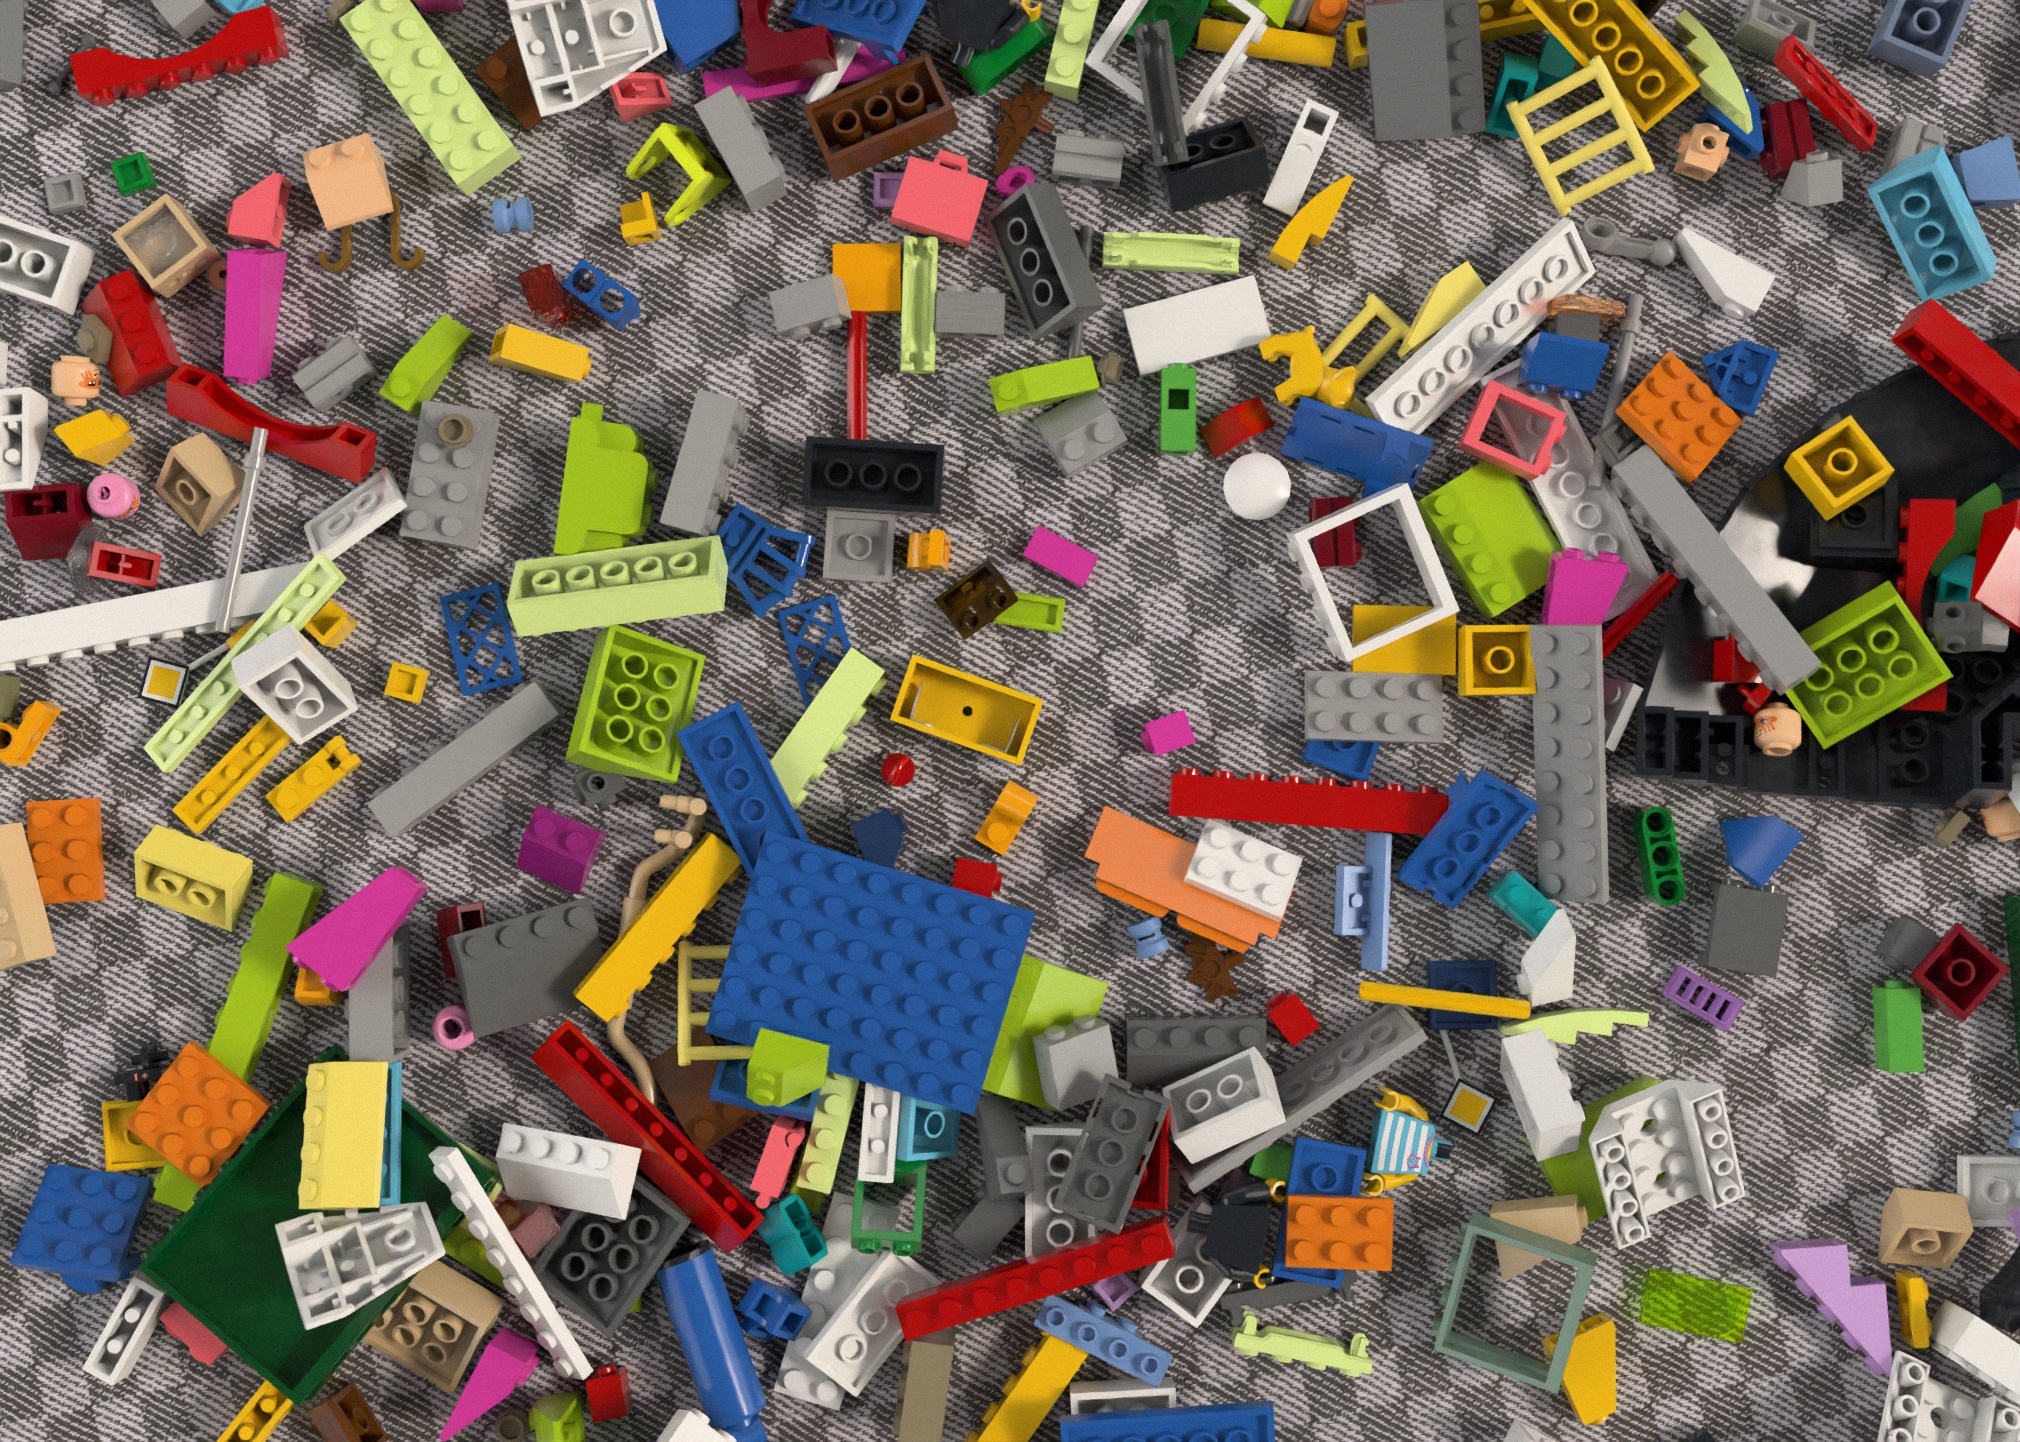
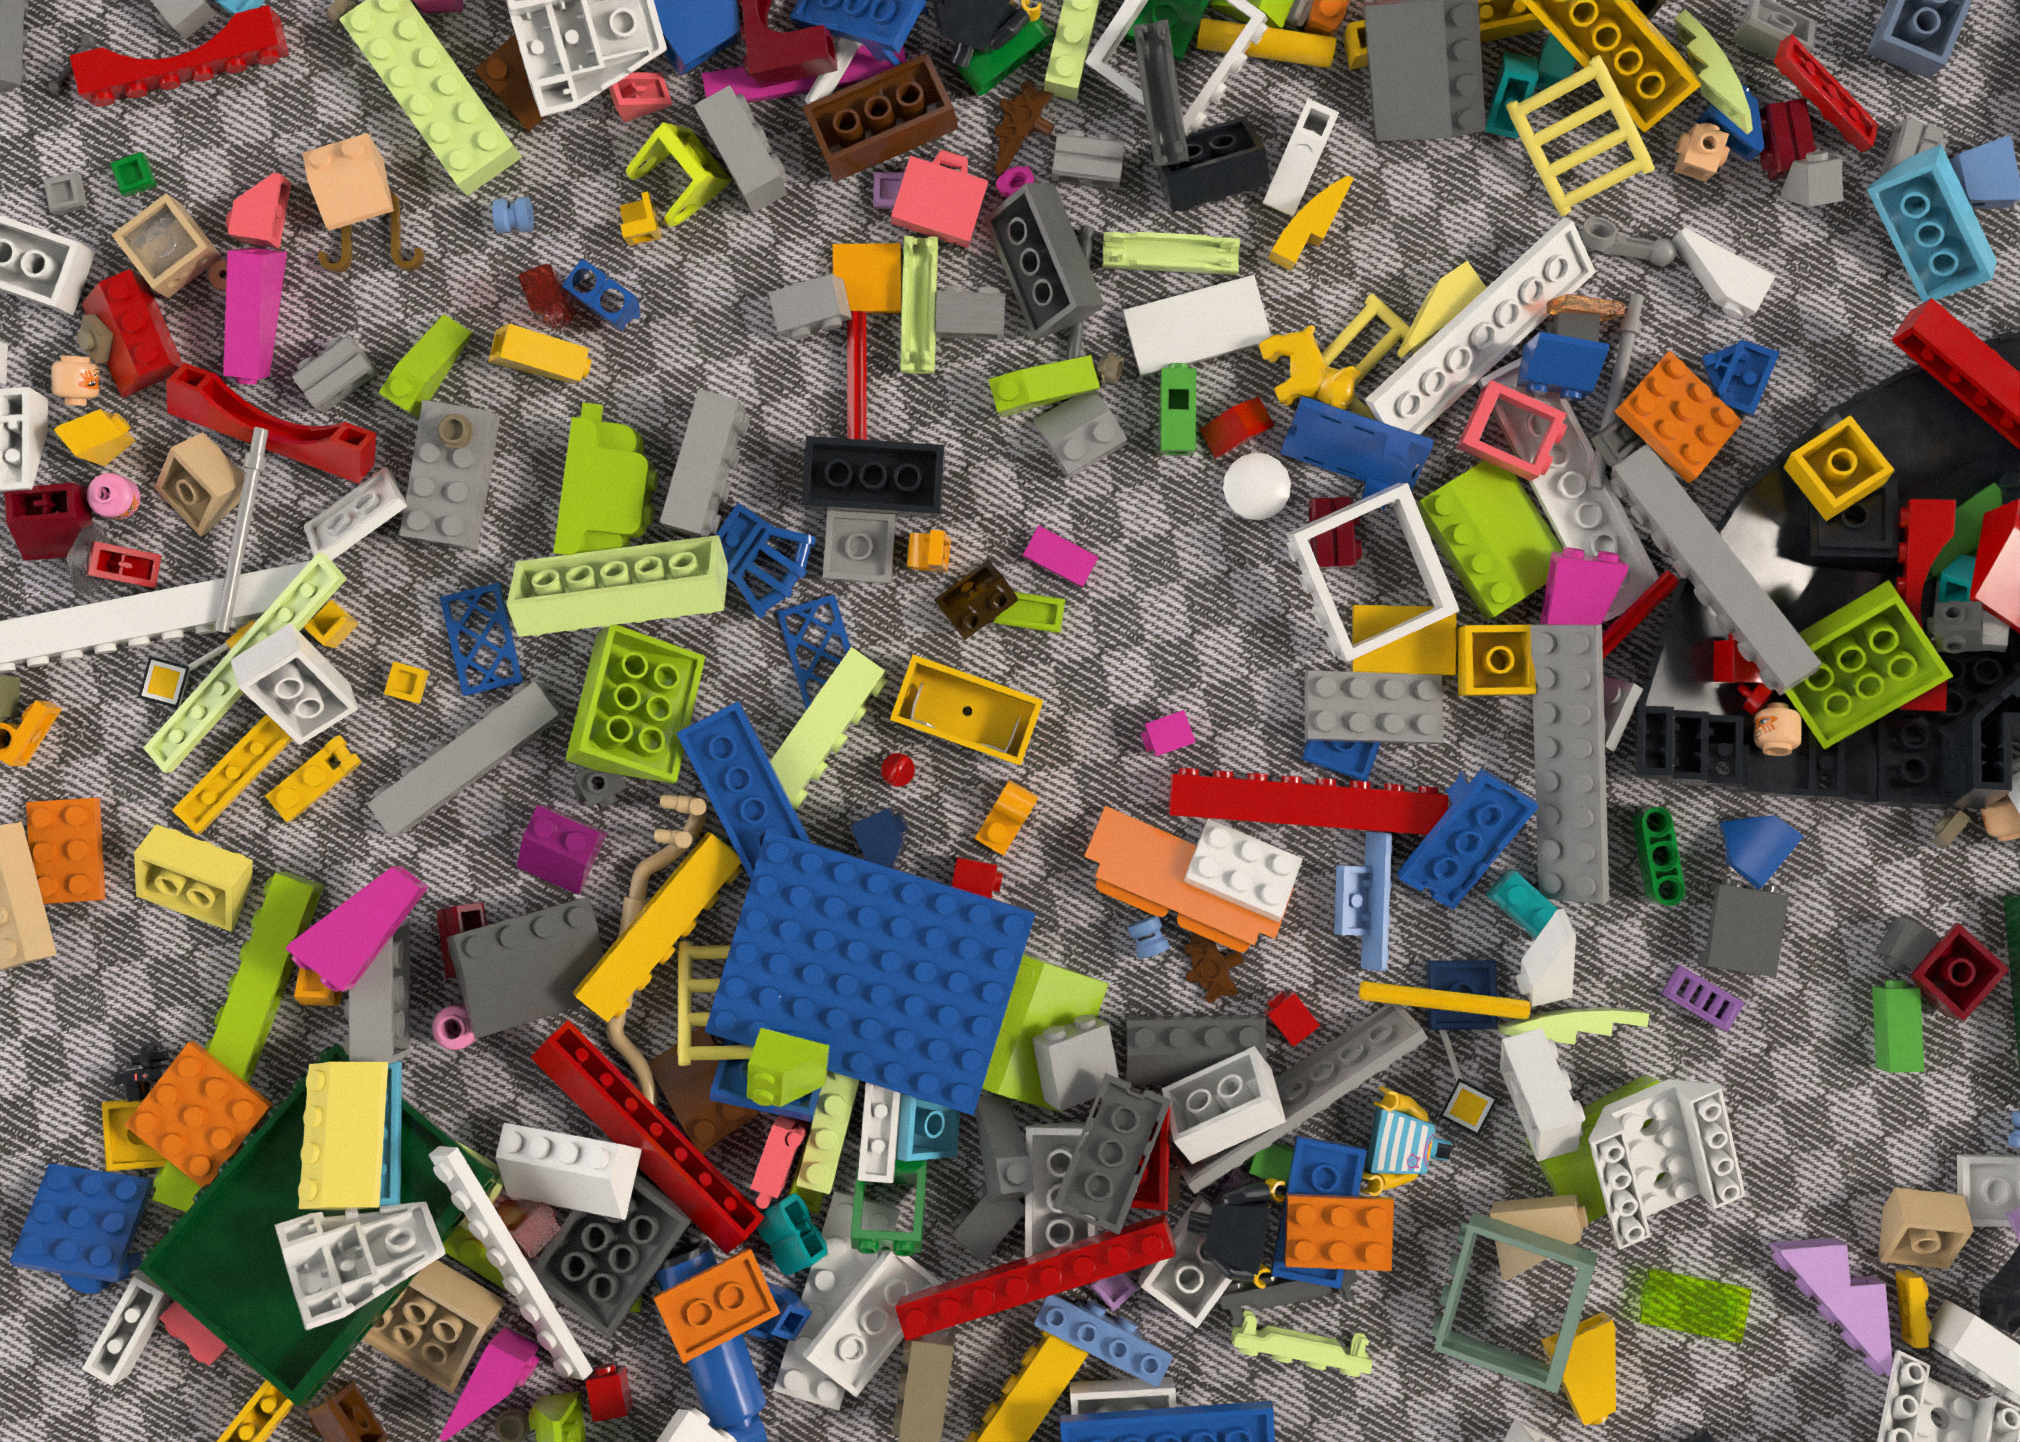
(716, 1305): none -> orange plate

